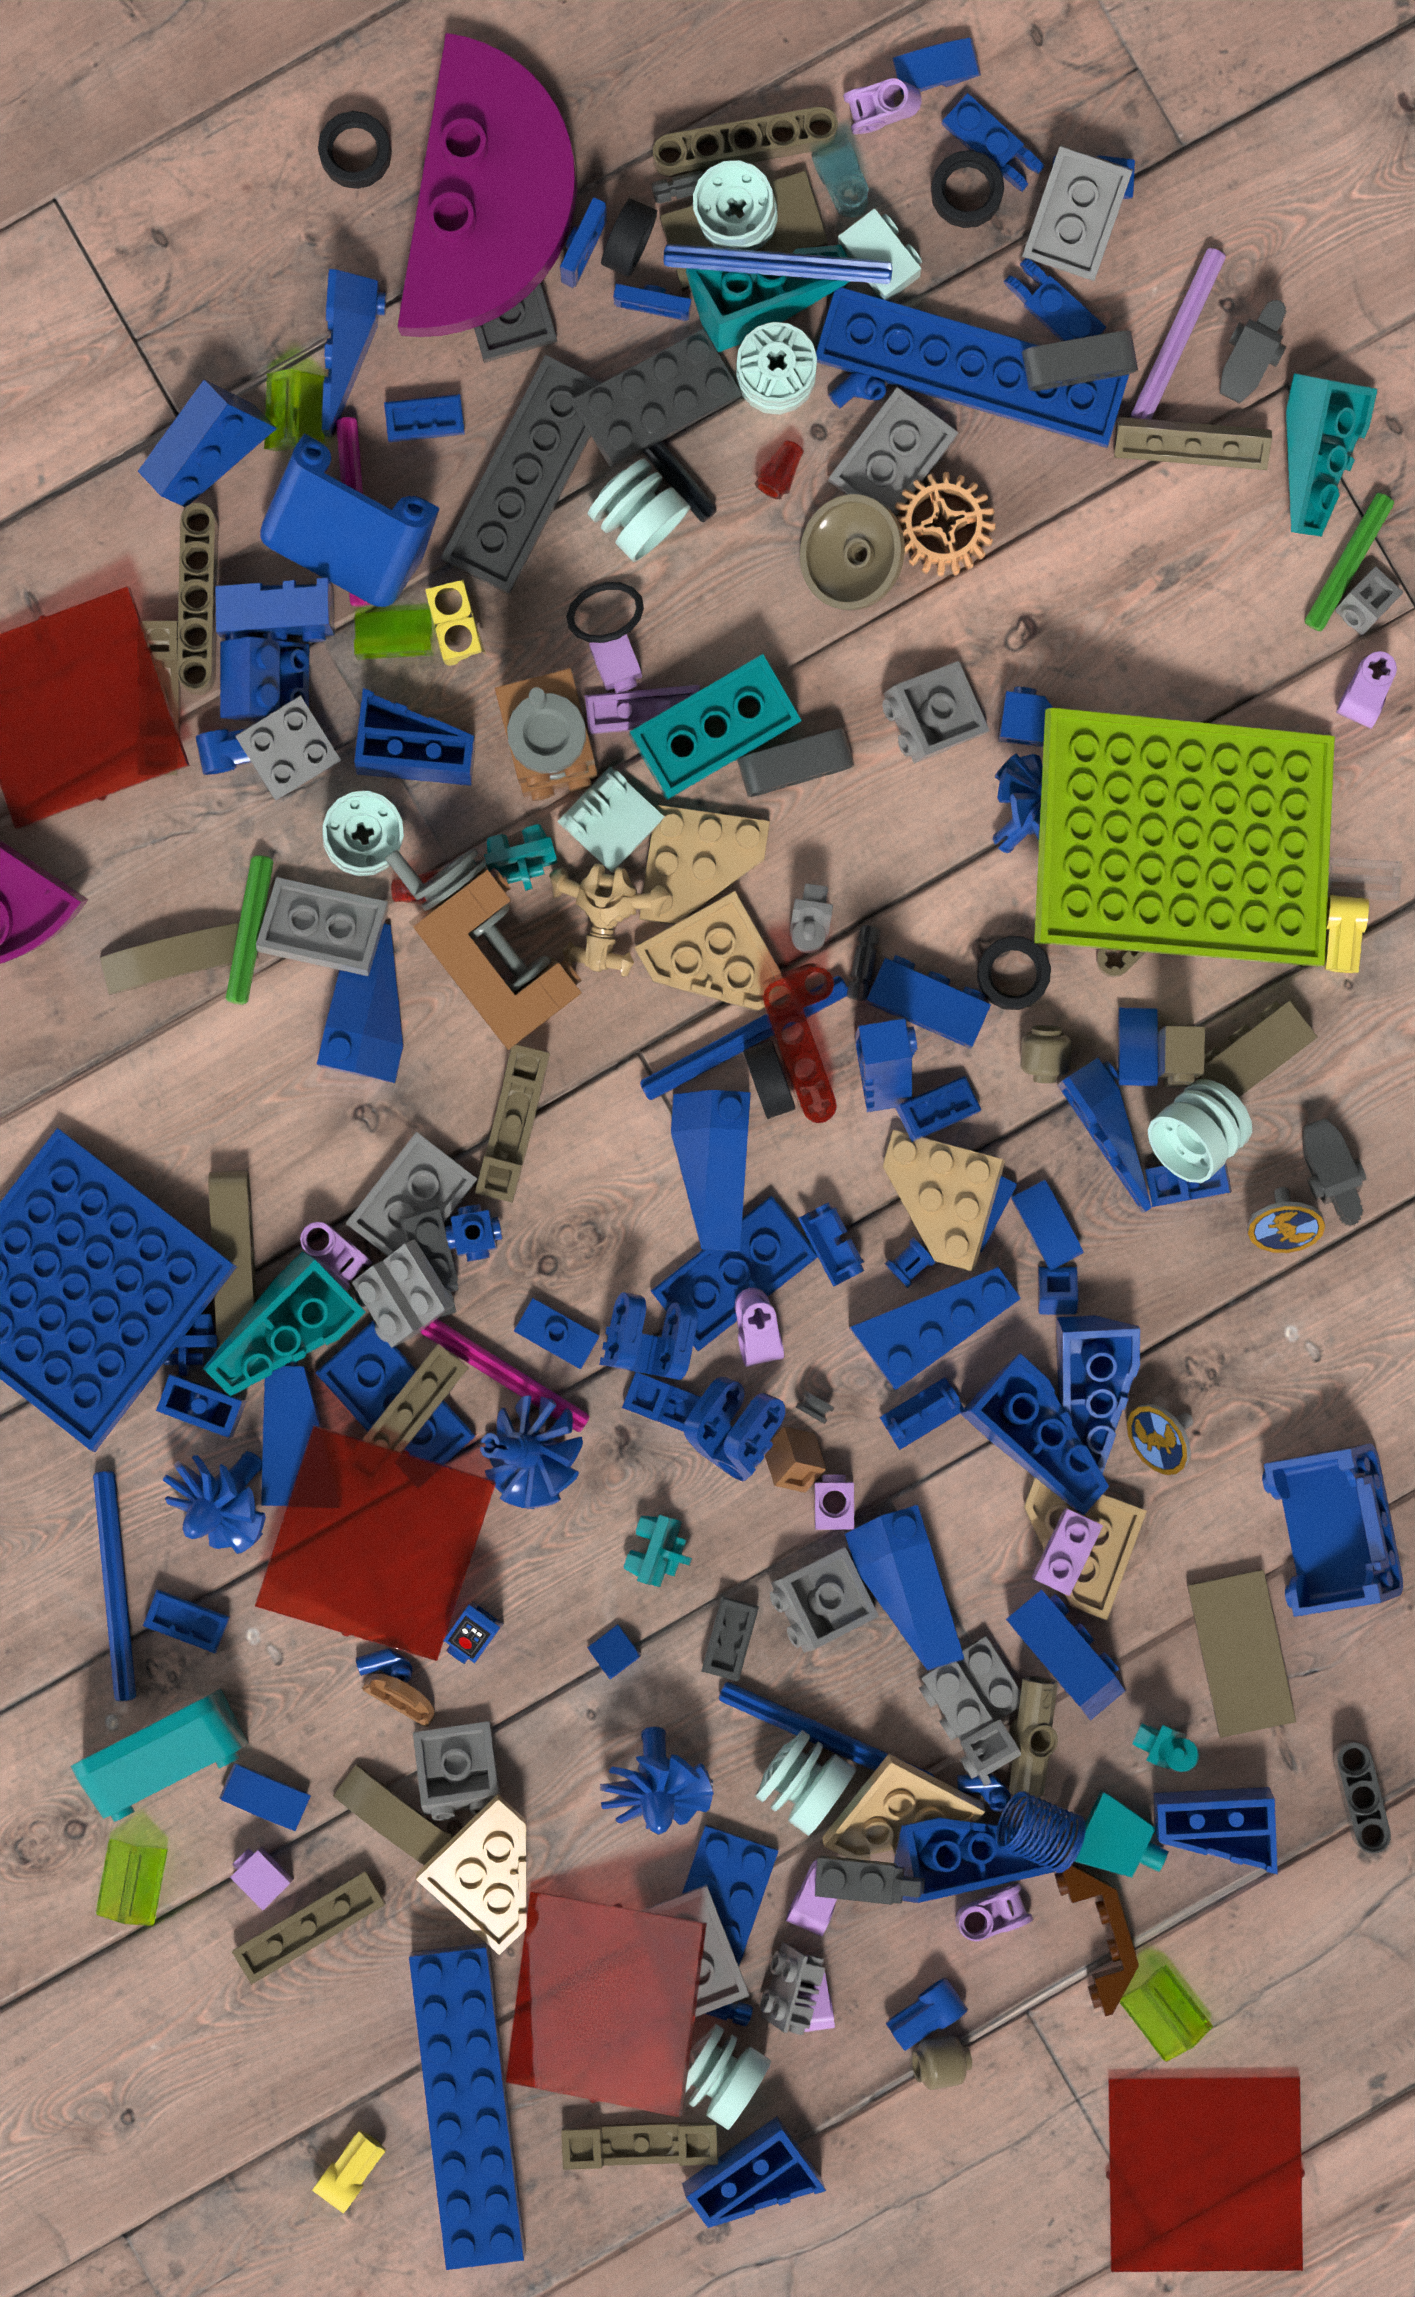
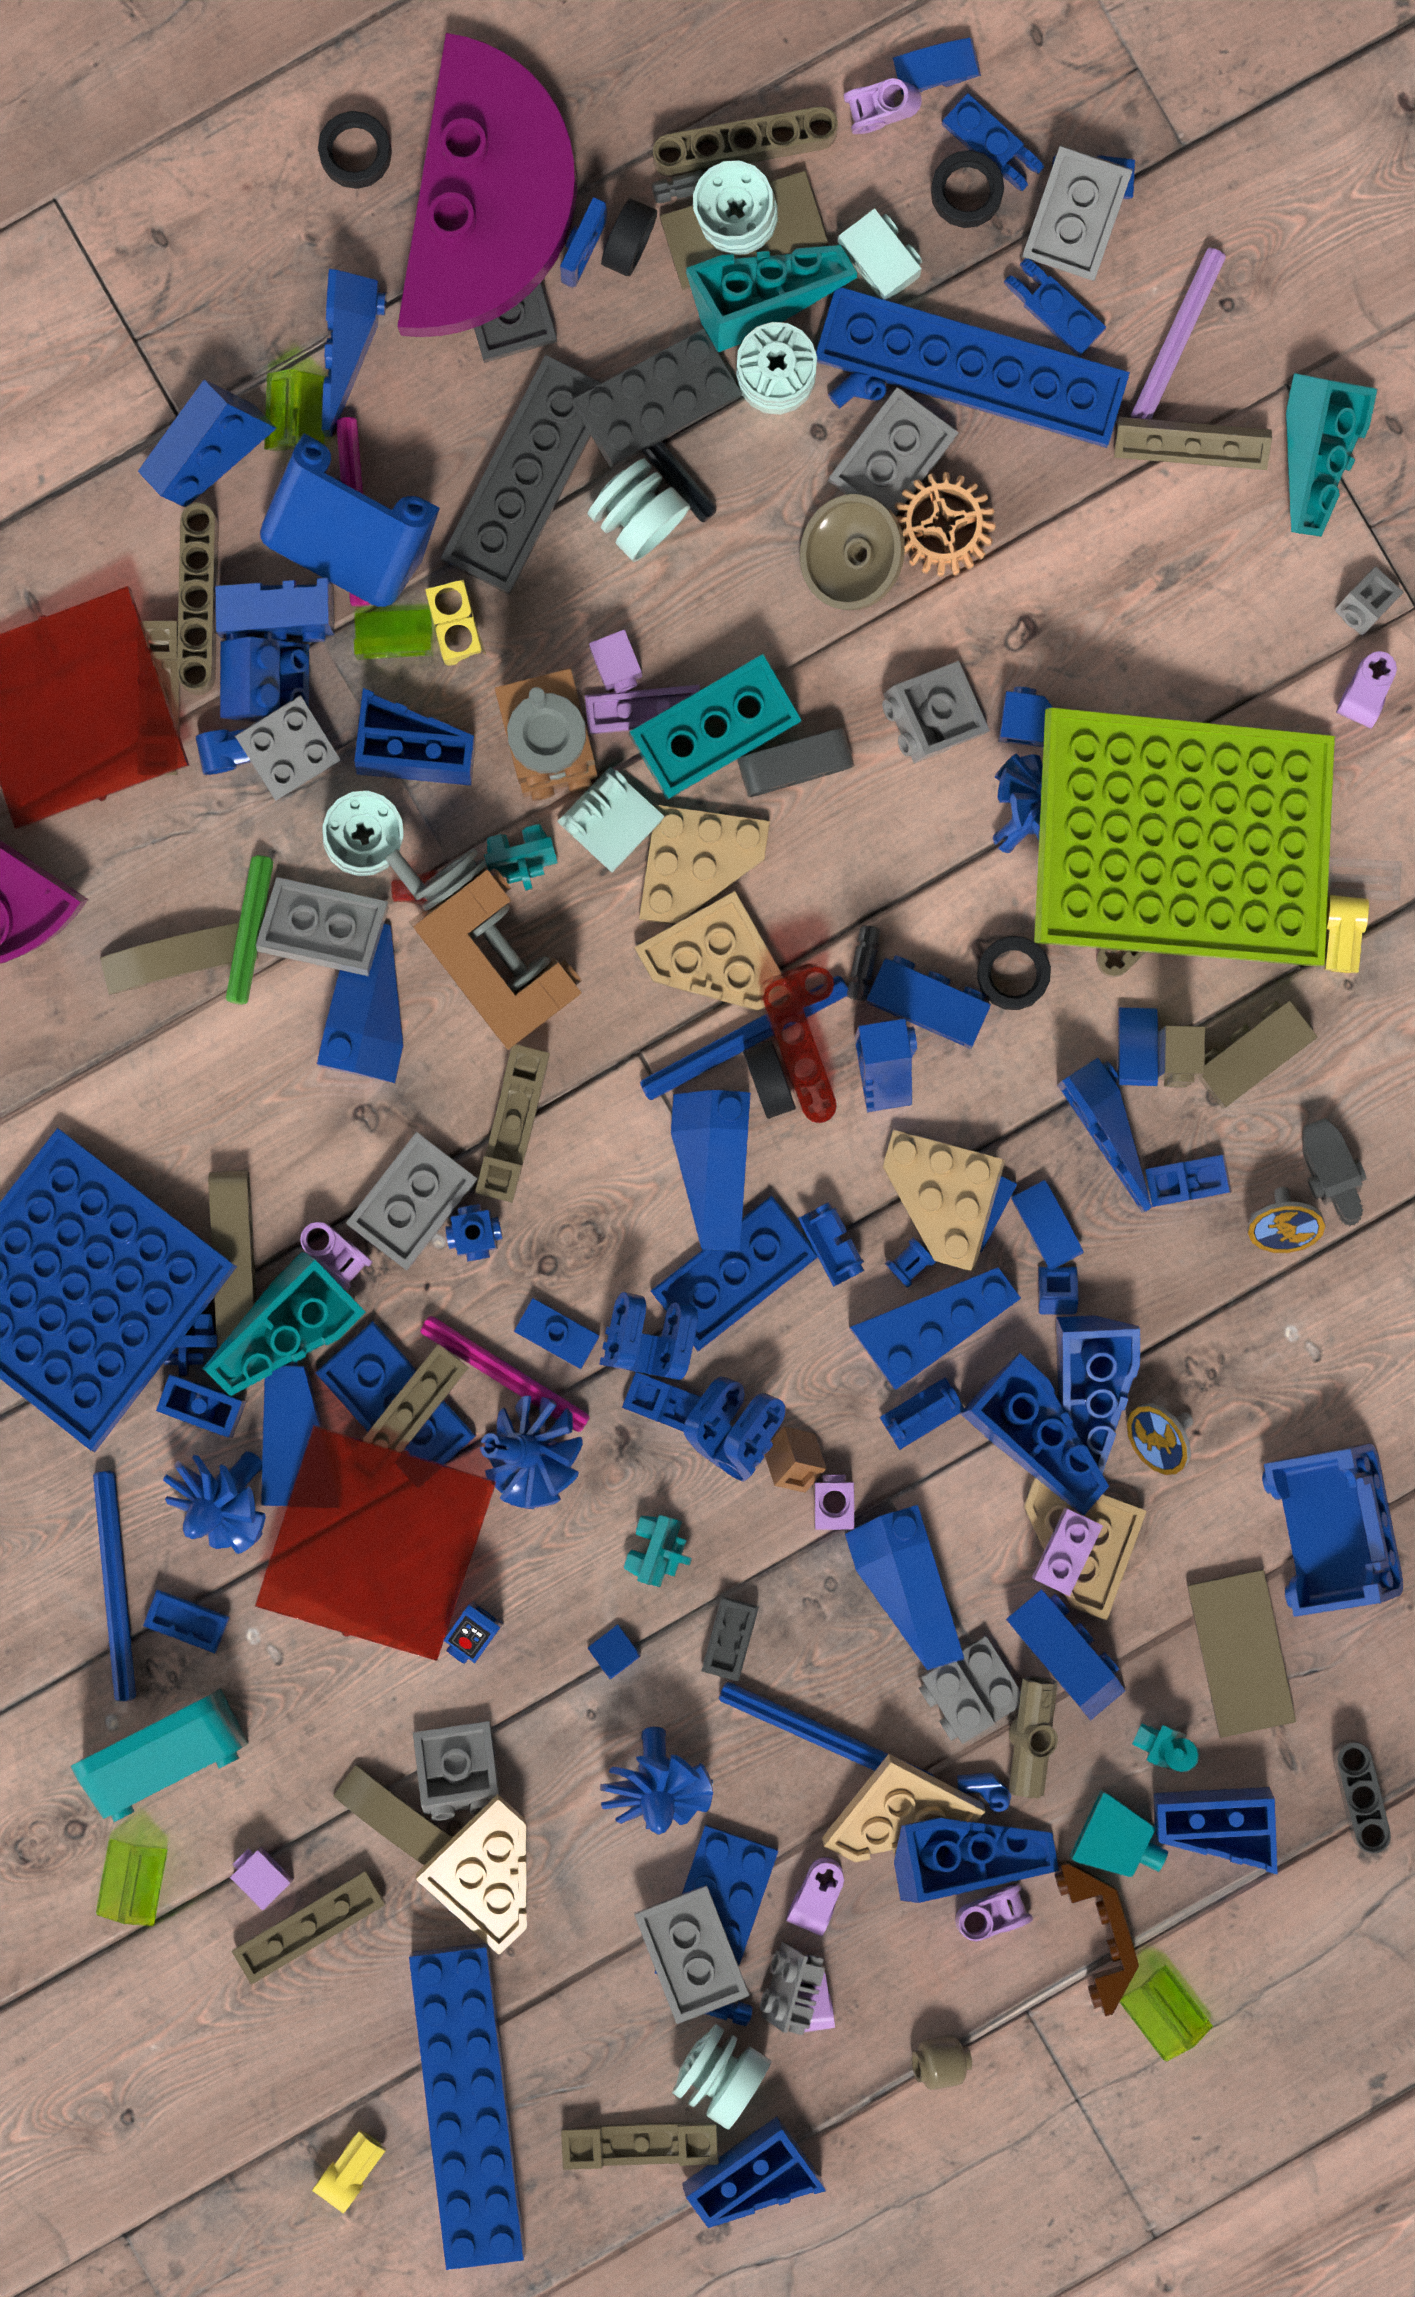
(264, 1796): blue slope -> none
(386, 1661): blue arm -> none
(400, 1697): medium nougat tile -> none
(402, 1294): light grey plate -> none
(424, 418): blue plate -> none
(429, 1232): dark grey hinge -> none
(606, 901): tan piece -> none
(606, 2003): clear red piece -> none
(610, 636): black piece -> none
(652, 301): blue plate -> none
(759, 1331): lavender piece -> none
(778, 263): axle -> none
(779, 471): clear red cone -> none
(805, 1782): light aqua wheel -> none
(811, 919): light grey hips -> none
(814, 1407): dark grey bush -> none
(823, 1600): light grey plate -> none
(841, 172): clear light blue piece -> none
(864, 1881): dark grey hinge -> none
(934, 2009): blue piece -> none
(938, 1108): blue plate -> none
(988, 1751): light grey bracket -> none
(1045, 1053): dark tan head -> none
(1052, 1835): blue piece -> none
(1080, 360): dark grey beam -> none
(1200, 1130): light aqua wheel -> none
(1205, 2174): clear red piece -> none
(1255, 348): dark grey hinge -> none
(1349, 562): bright green axle -> none

